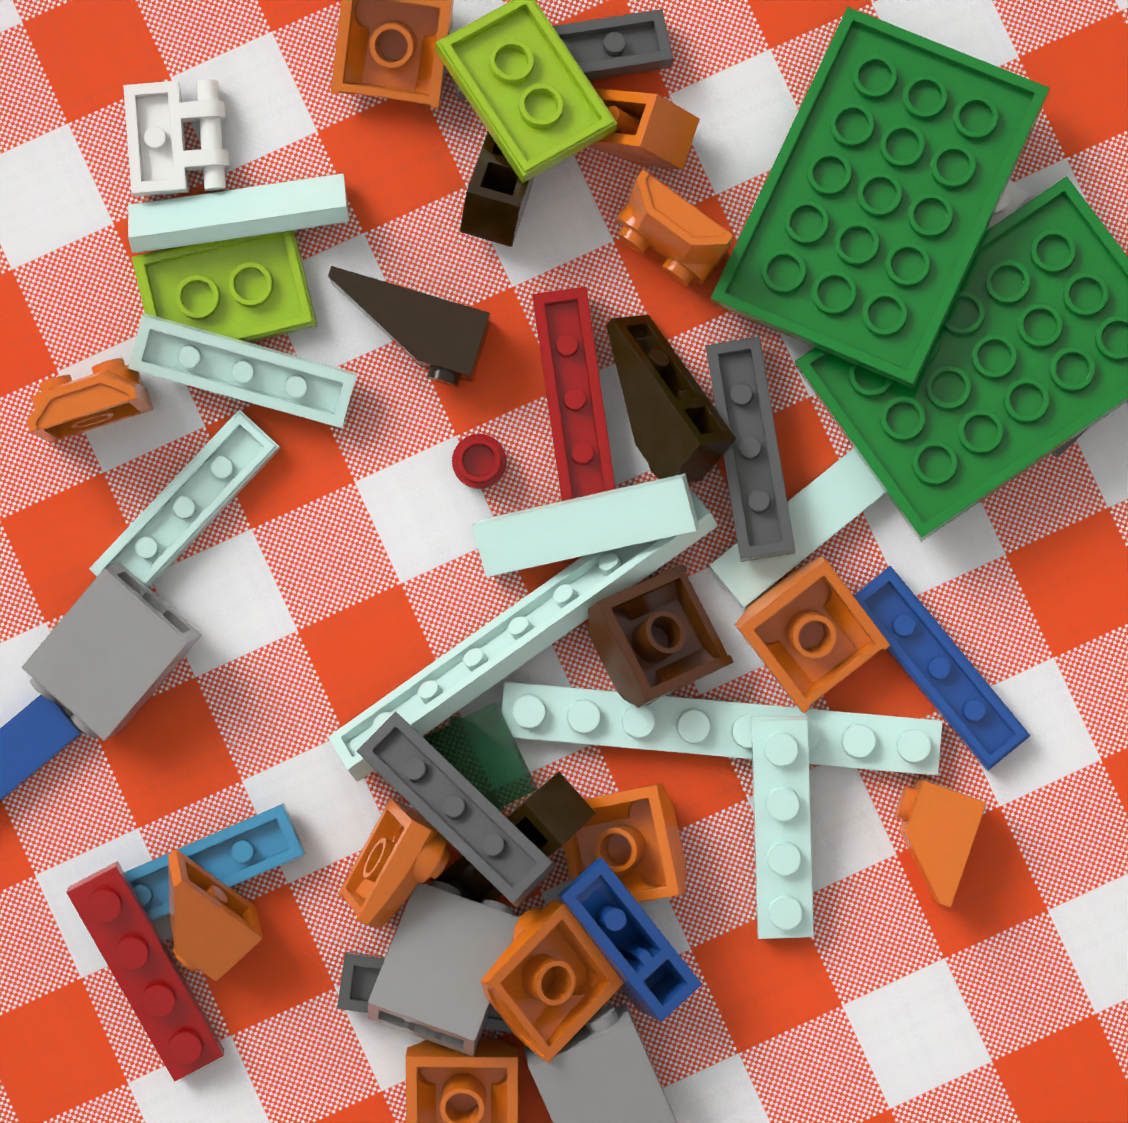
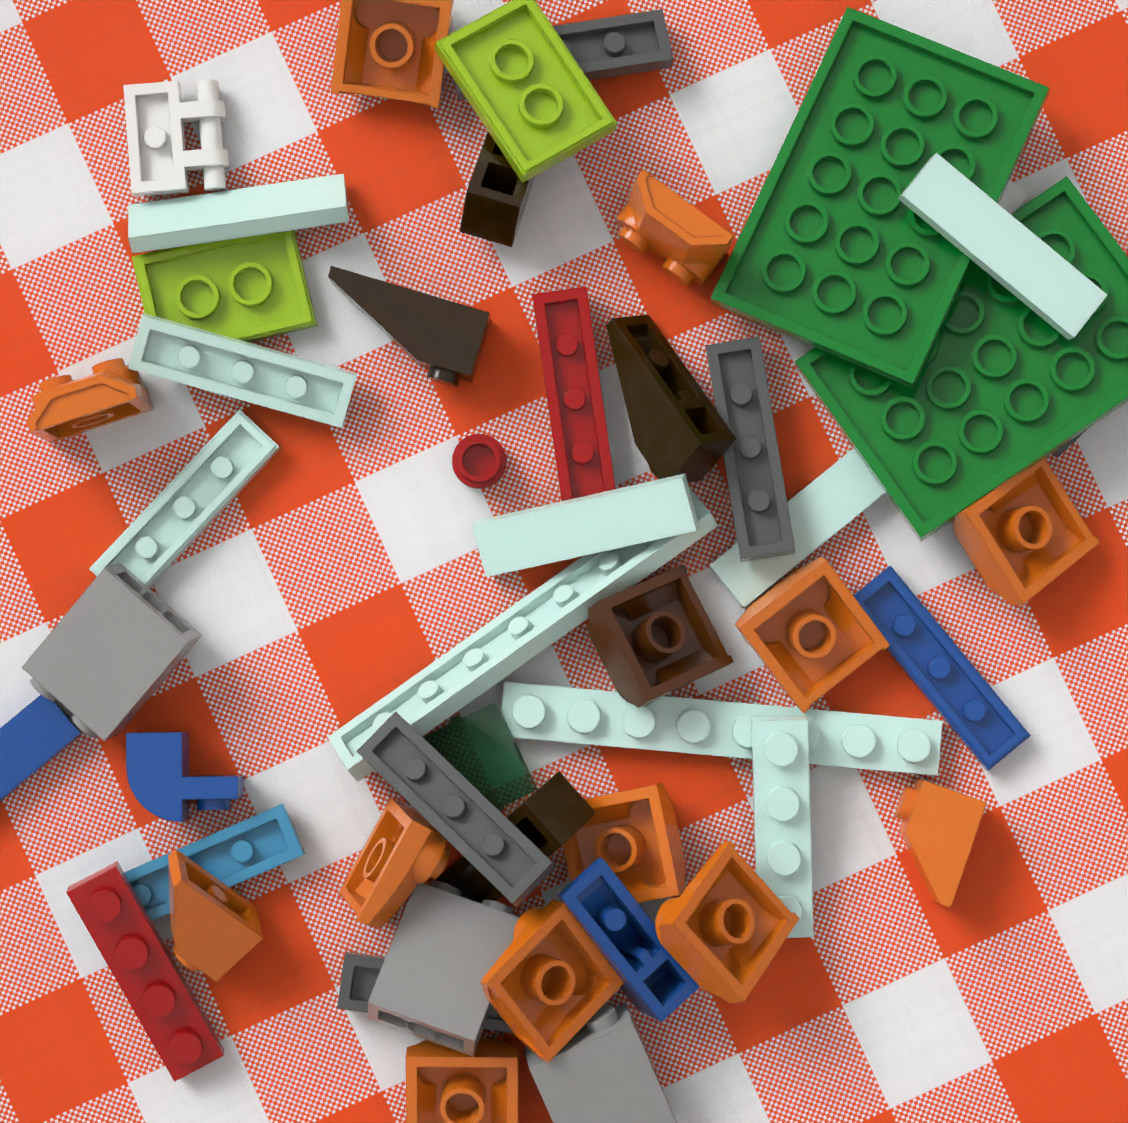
(161, 780): none -> blue brick
(647, 129): orange slope -> none
(725, 926): none -> orange slope
(1002, 246): none -> light aqua tile
(1023, 534): none -> orange slope

